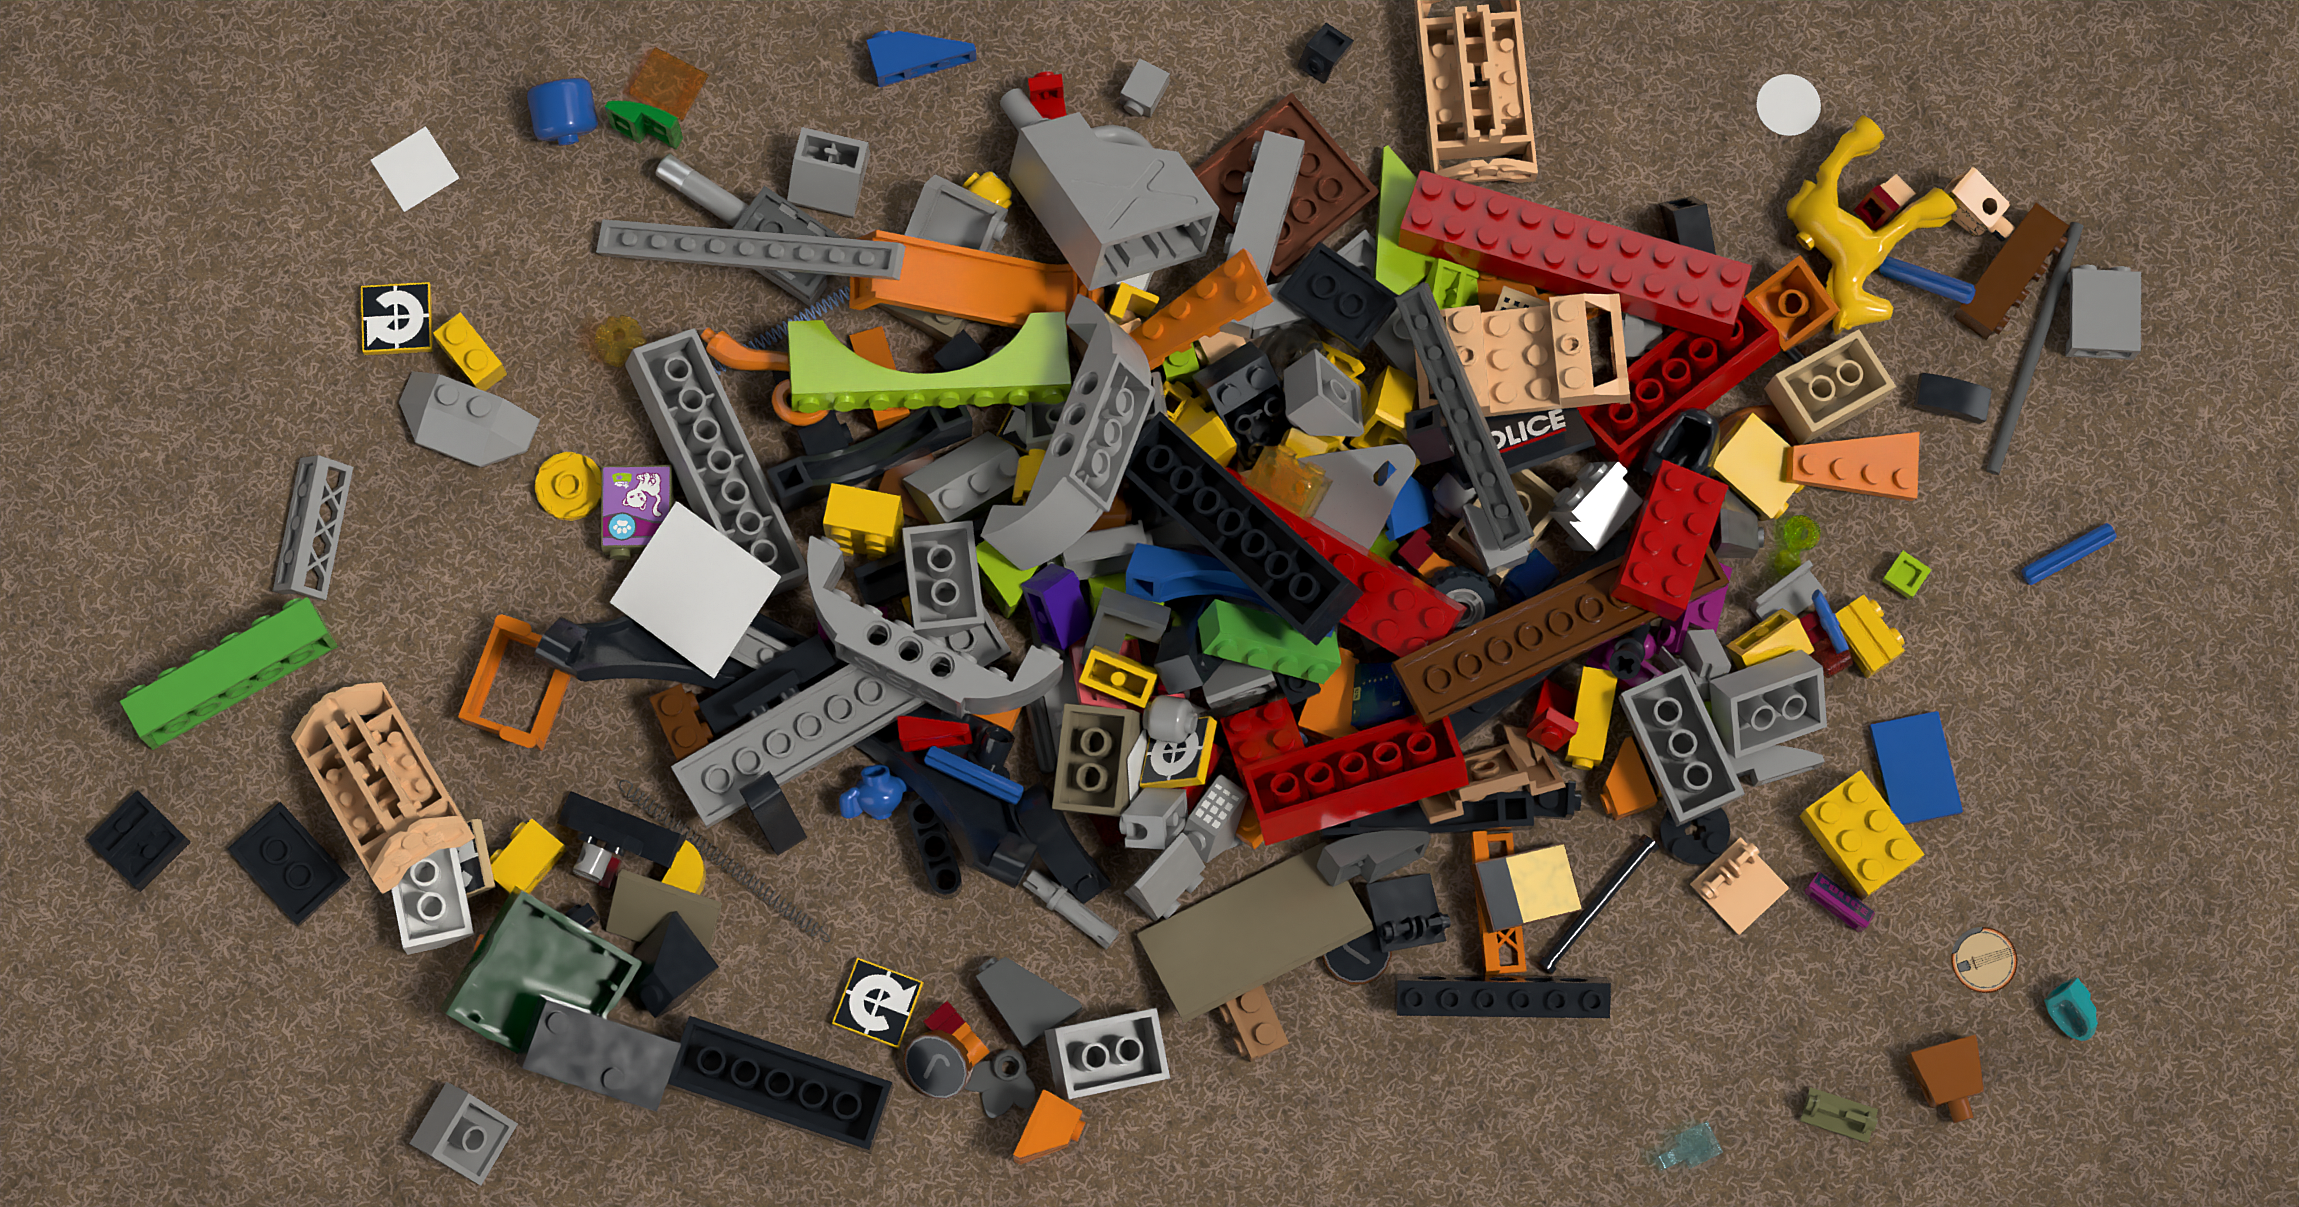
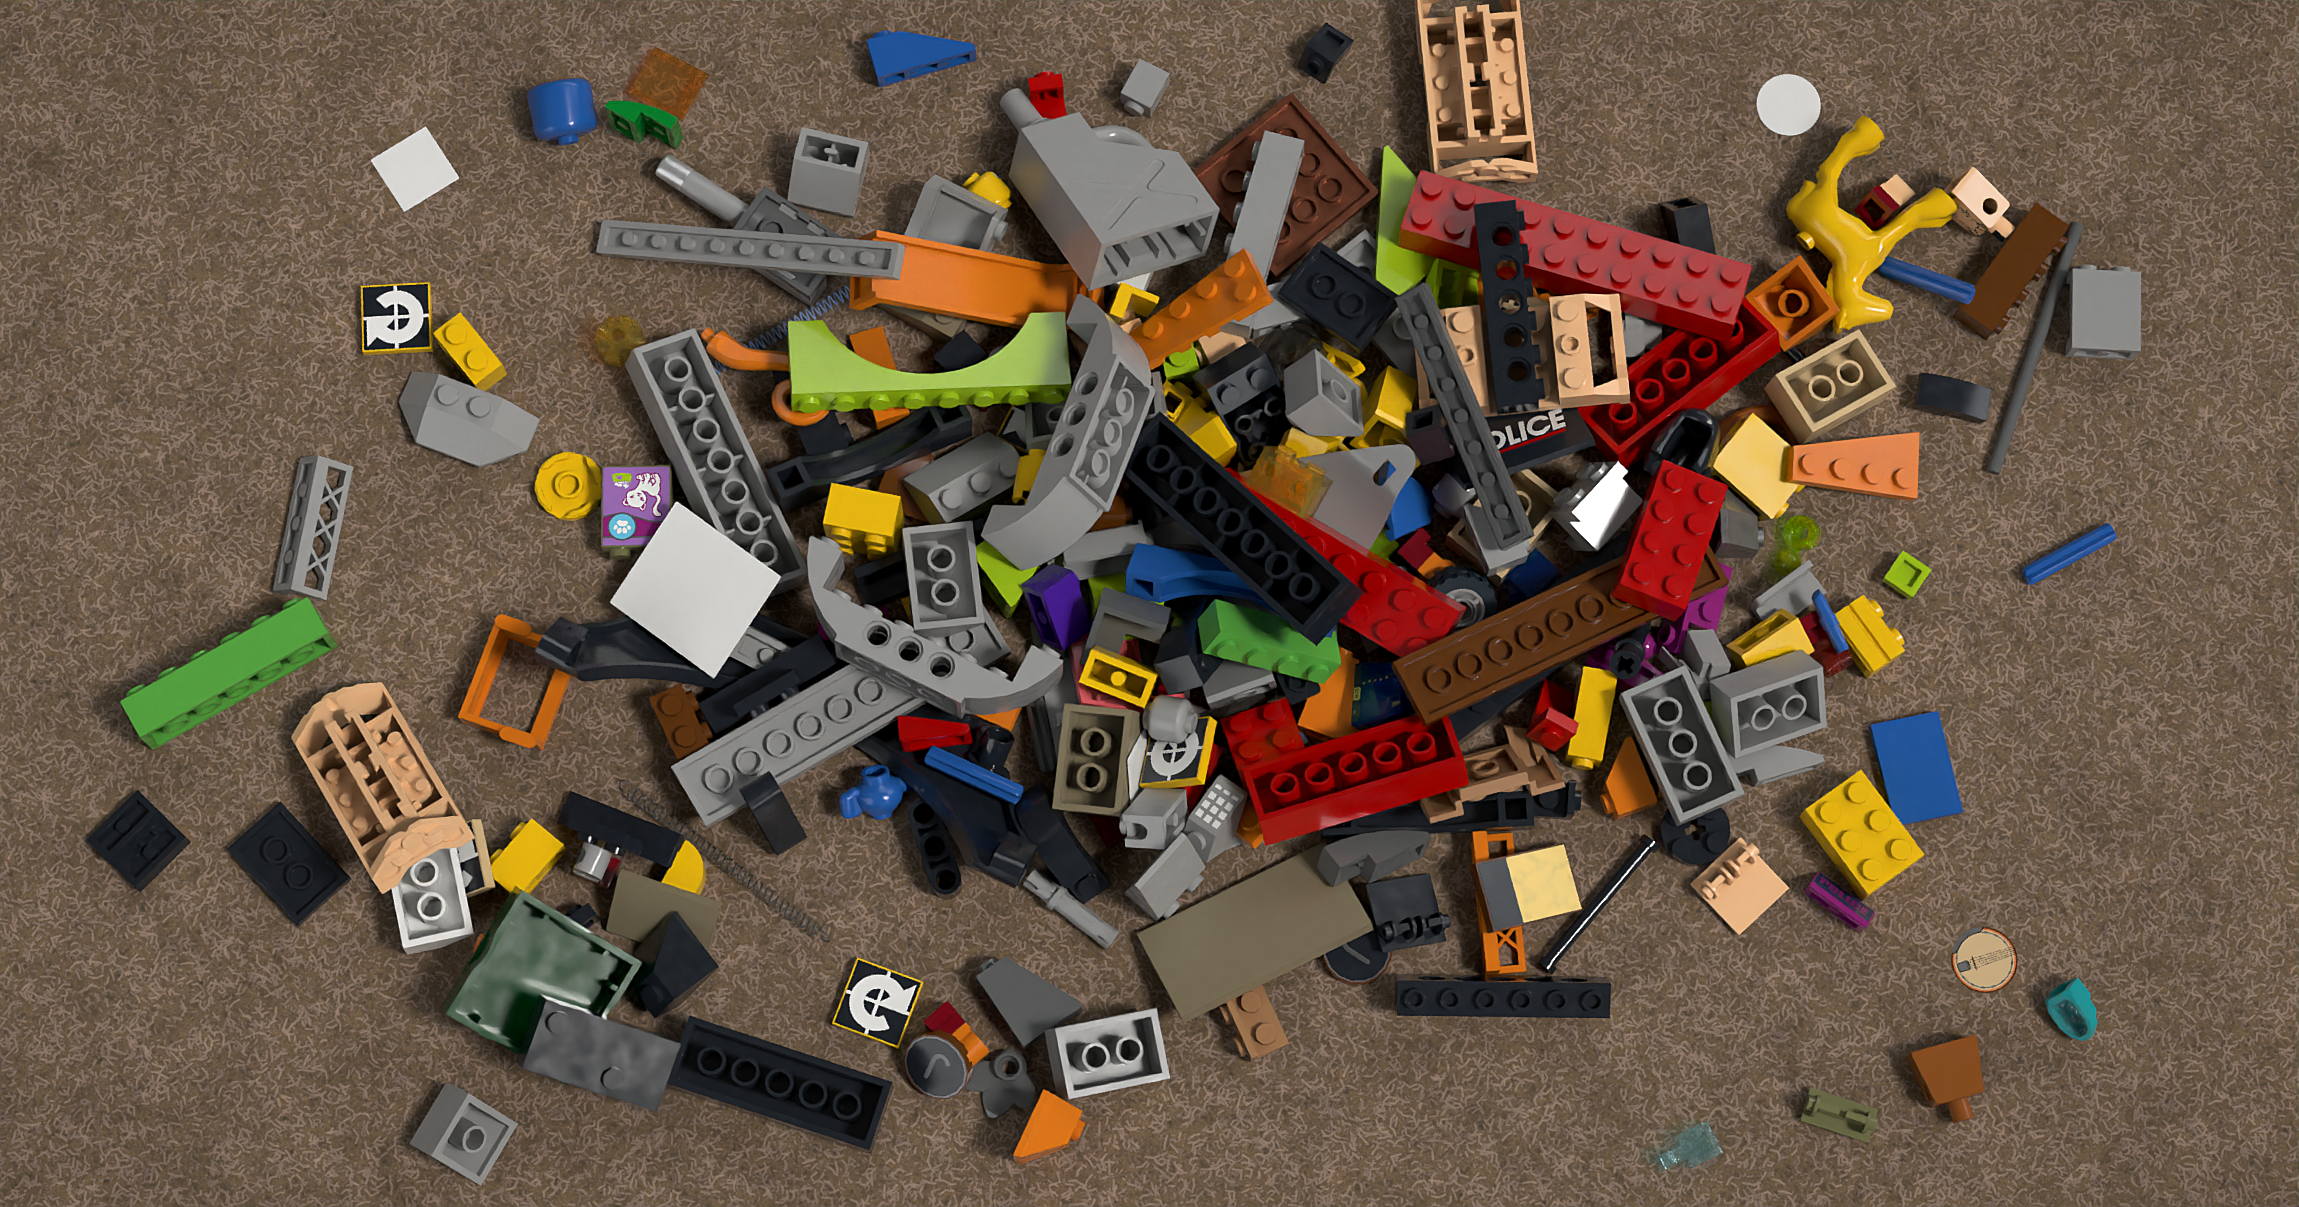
(1509, 394): none -> black brick

